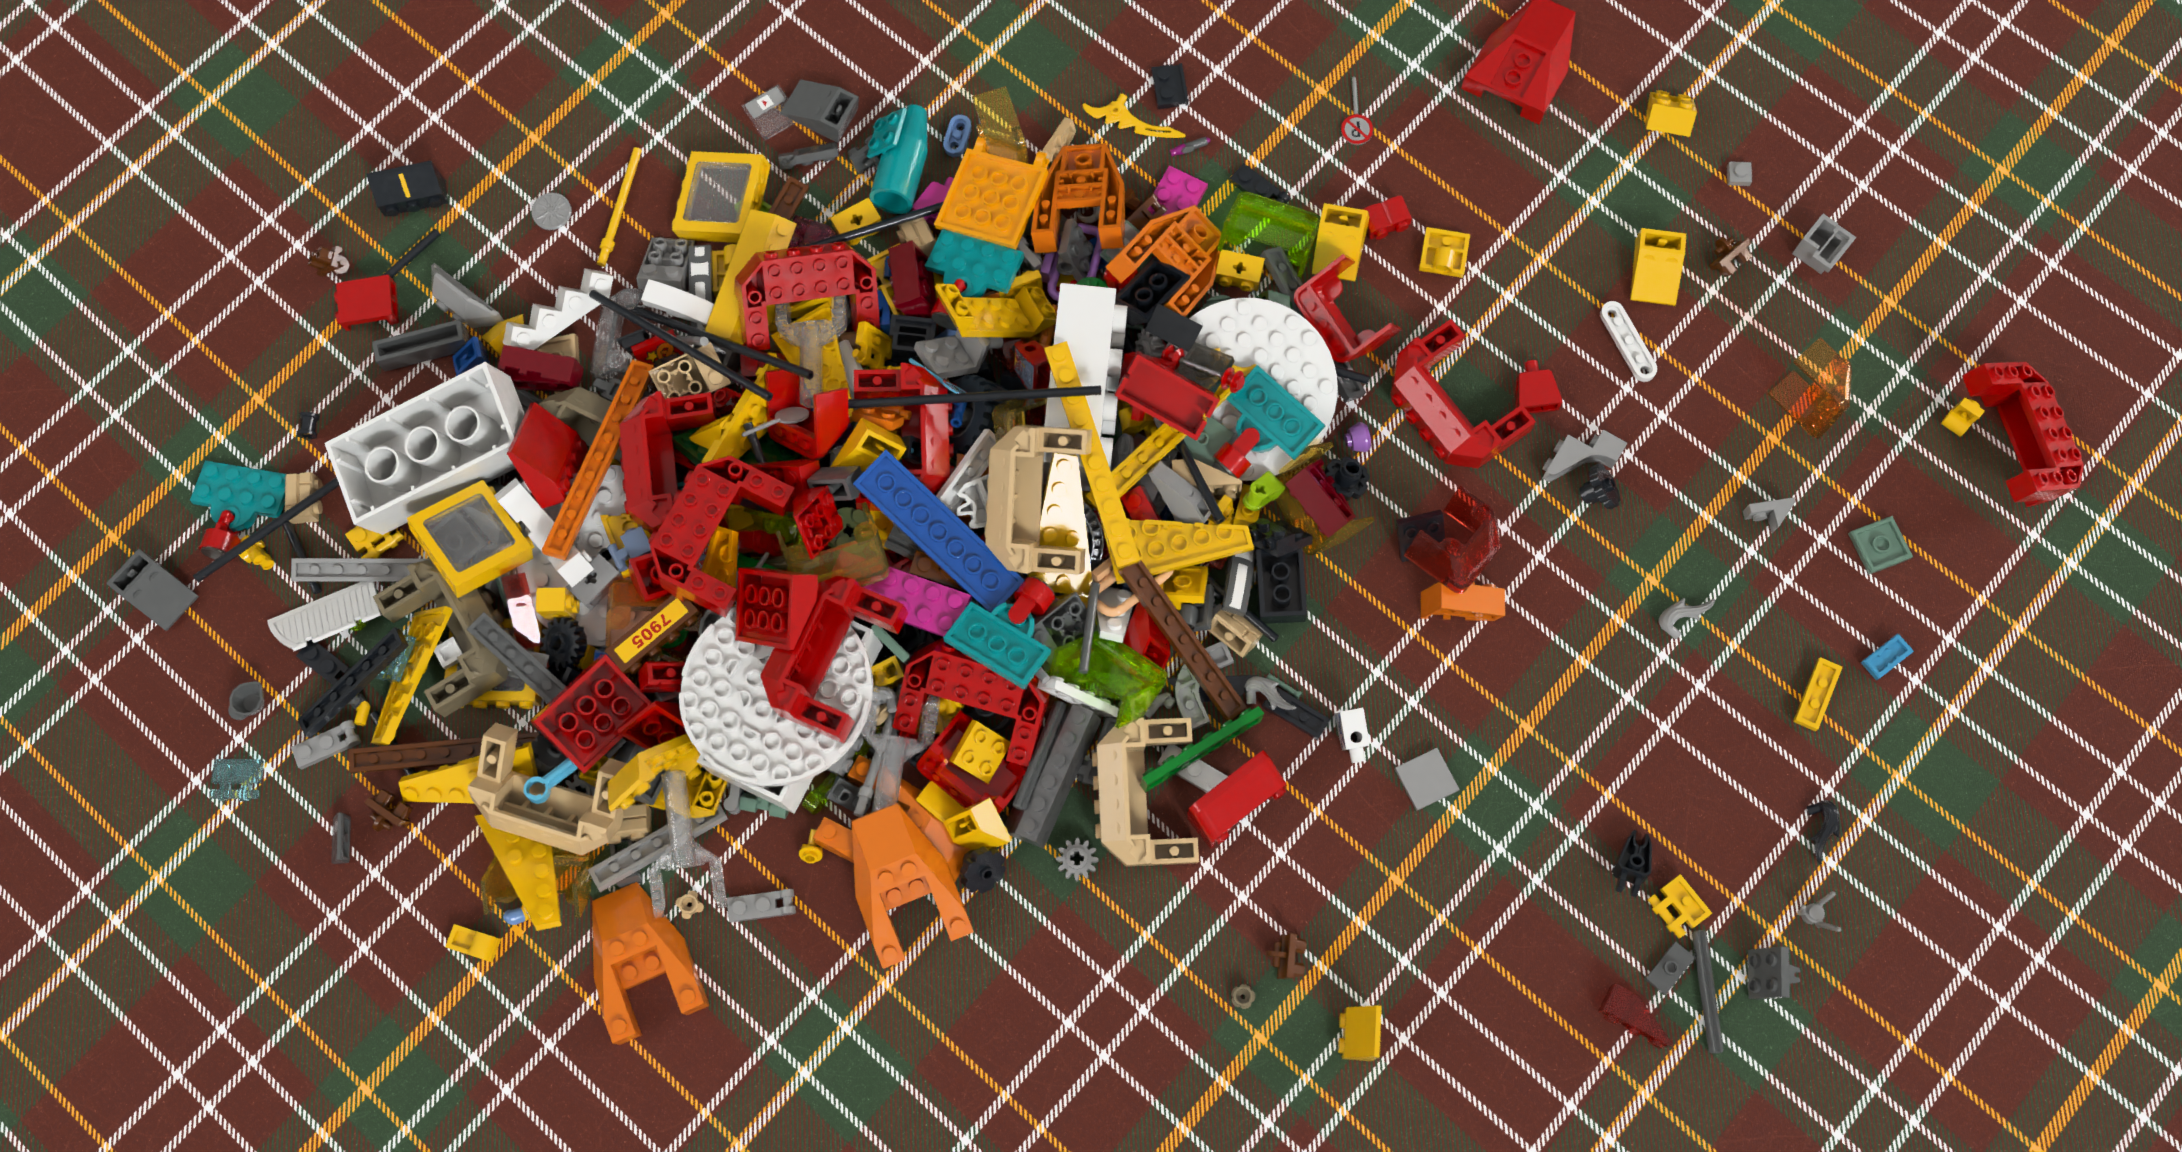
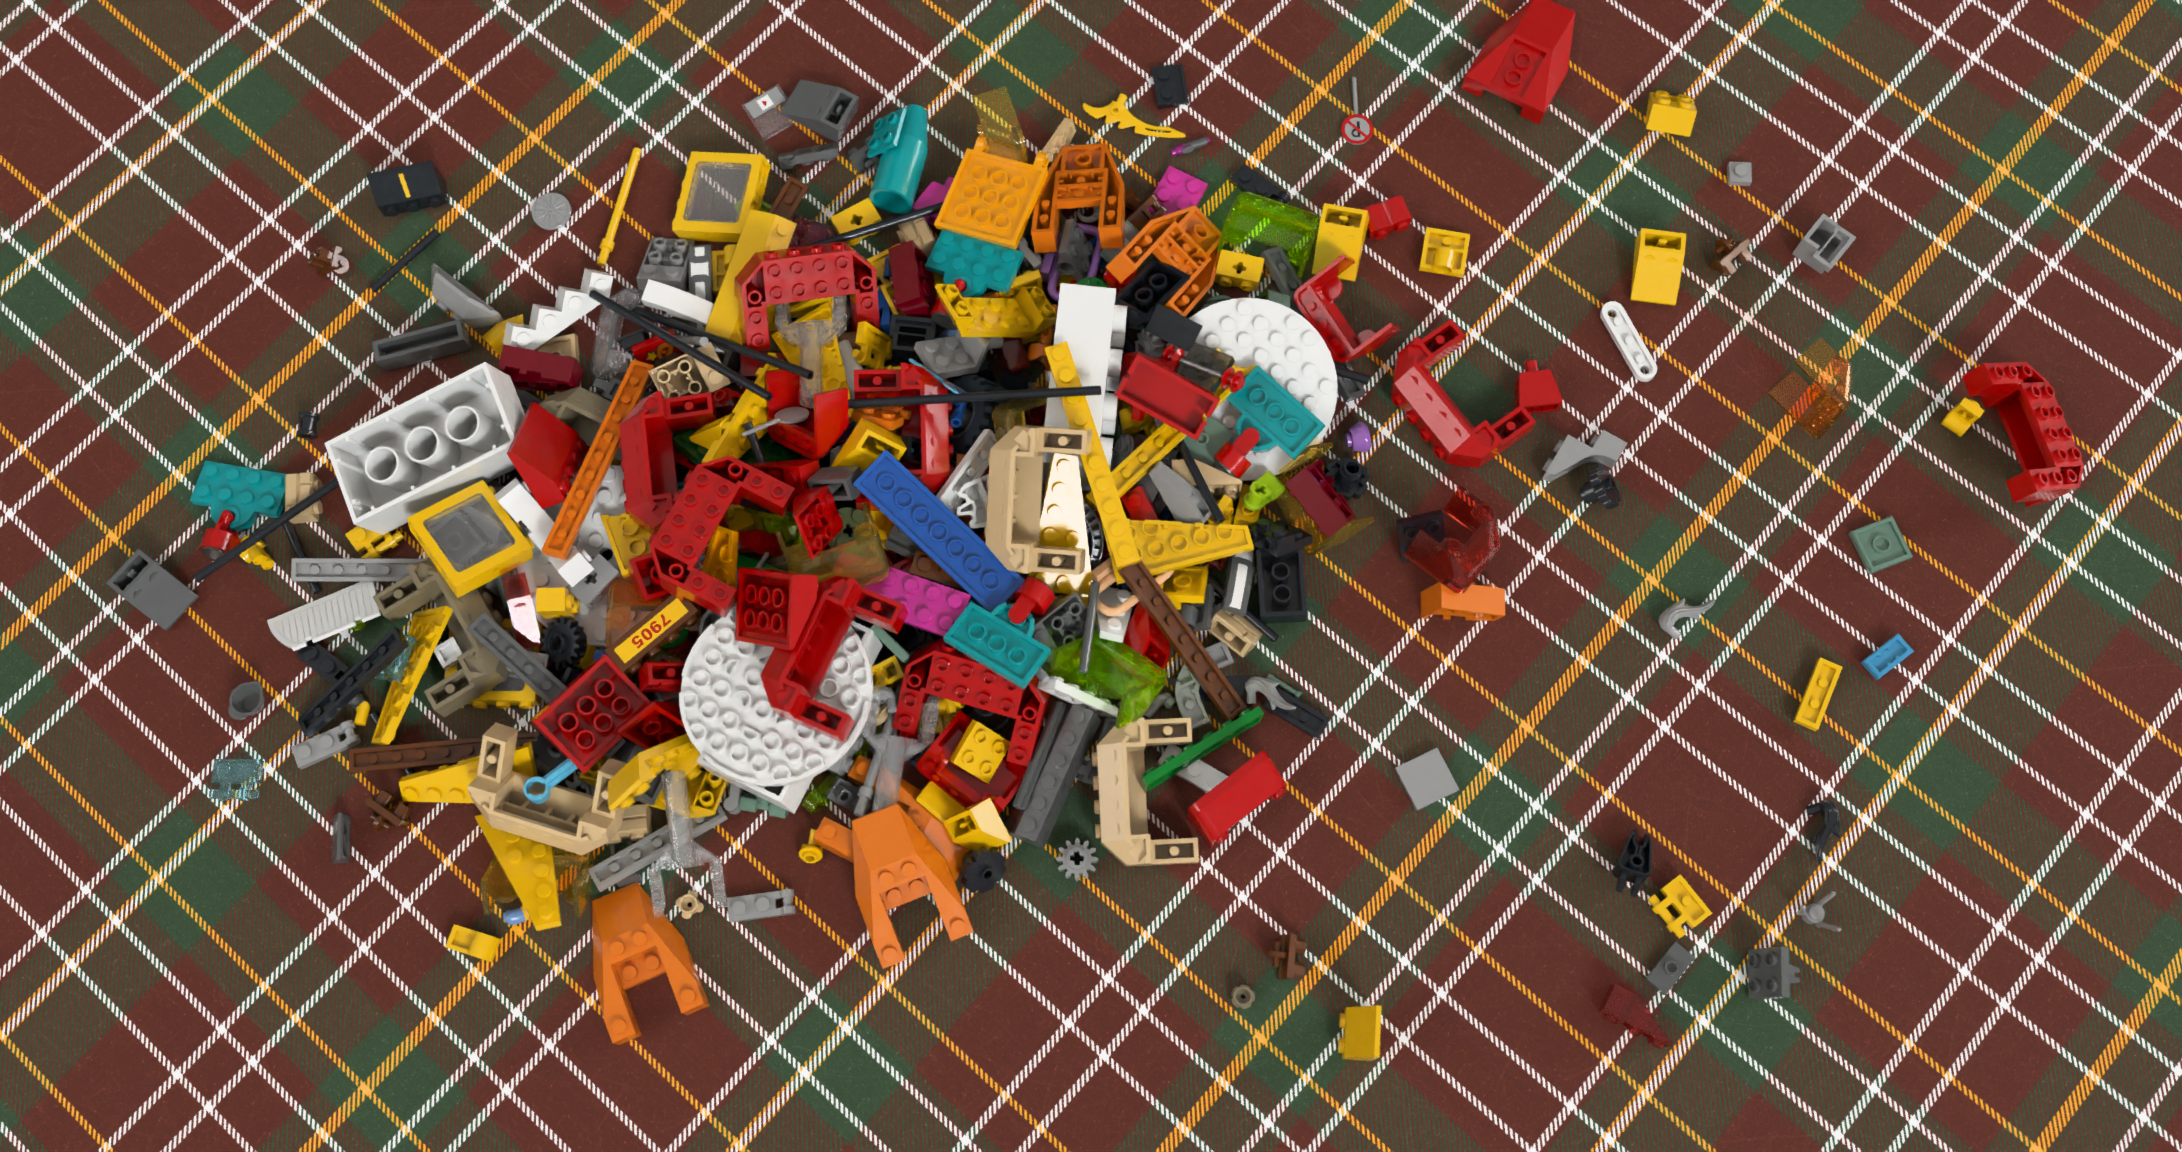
(366, 301): red panel -> none
(470, 356): blue slope -> none
(635, 545): sand blue brick -> none
(957, 137): medium blue plate -> none
(1031, 364): red torso -> none
(1353, 722): white torso -> none
(1707, 992): dark grey axle -> none
(1774, 510): light grey slope -> none

